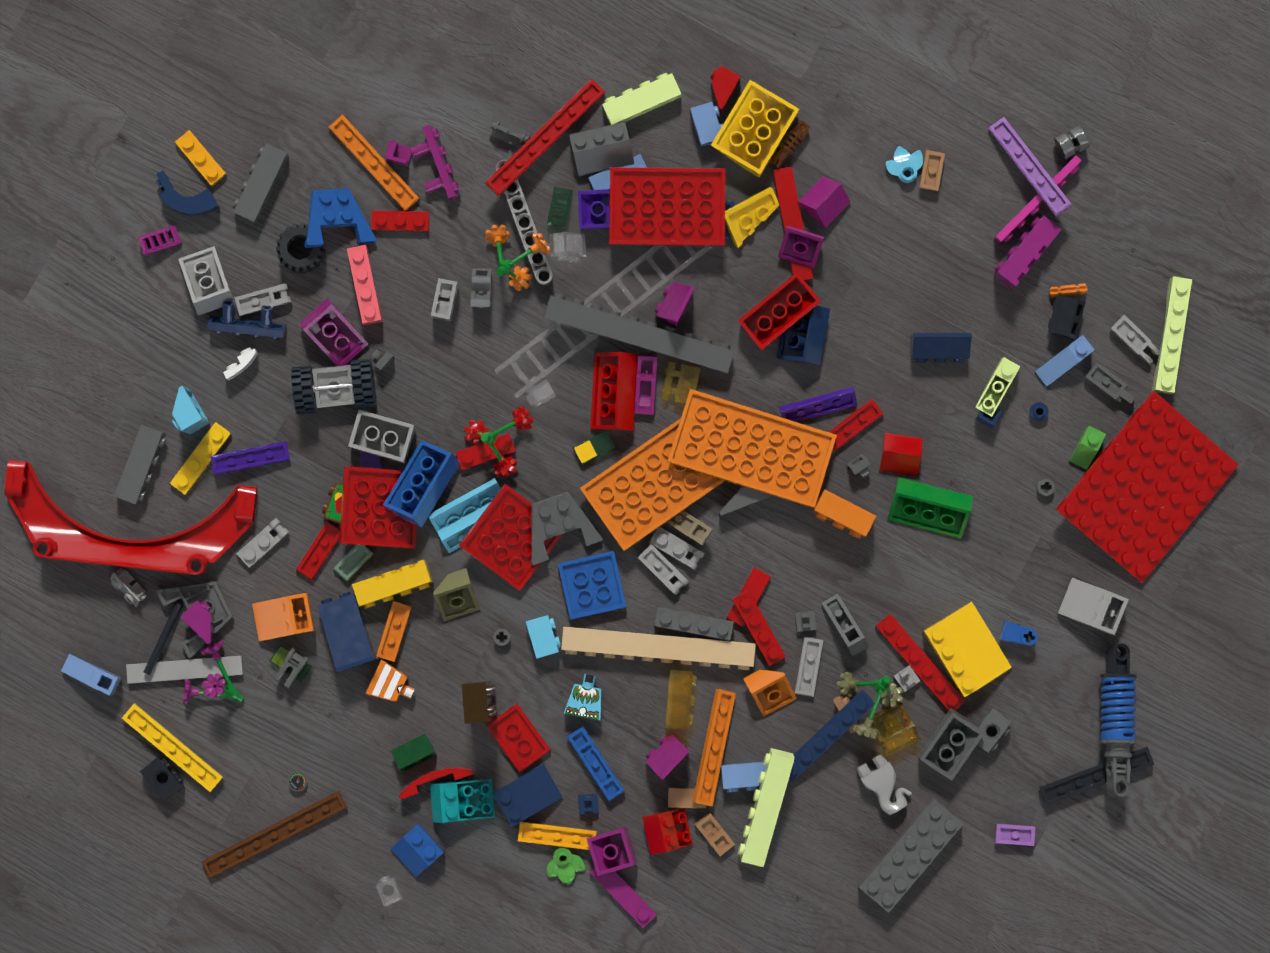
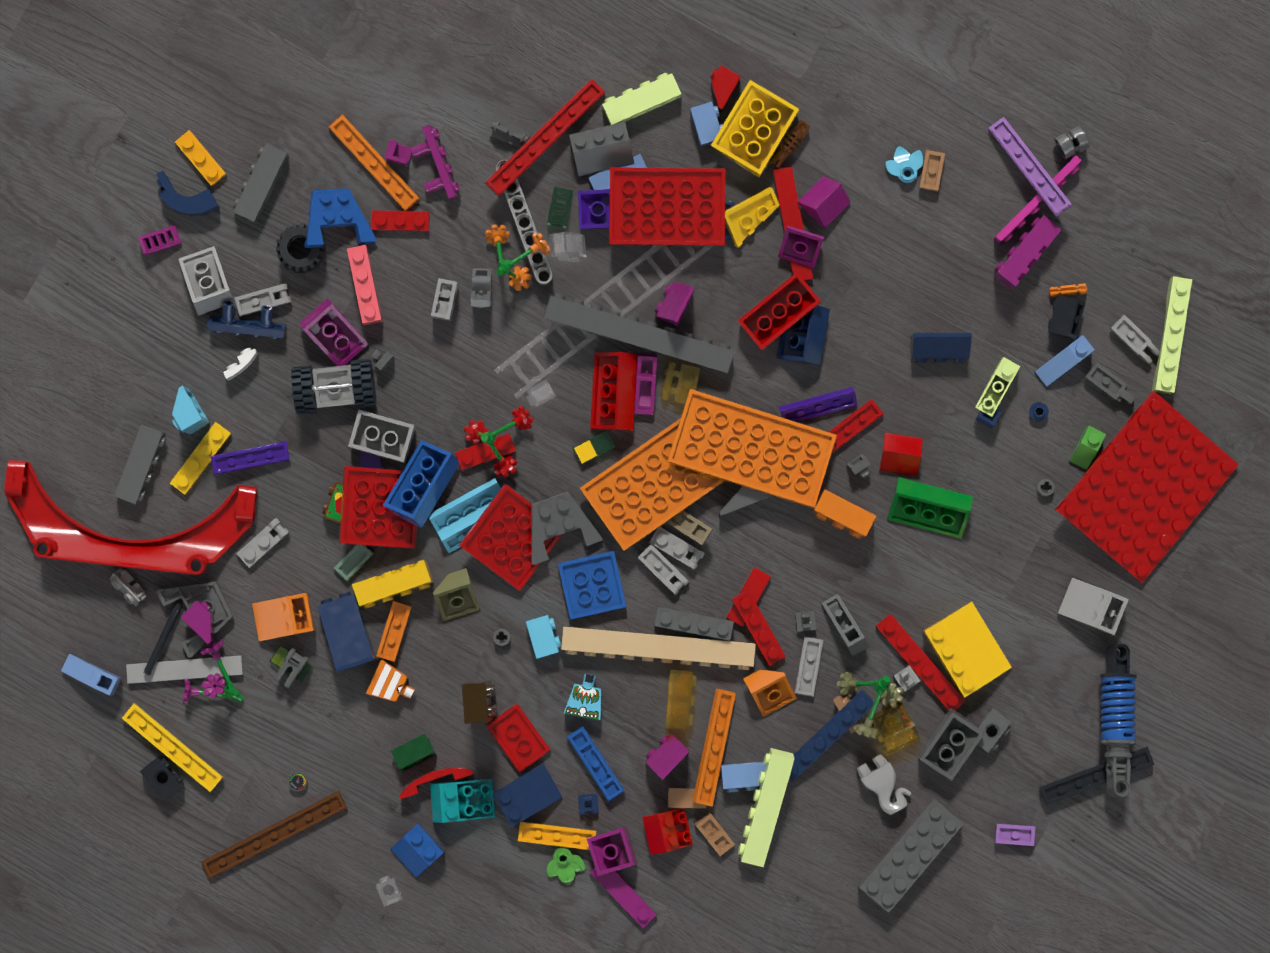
(319, 551): red tile -> none
(1014, 633): blue piece -> none

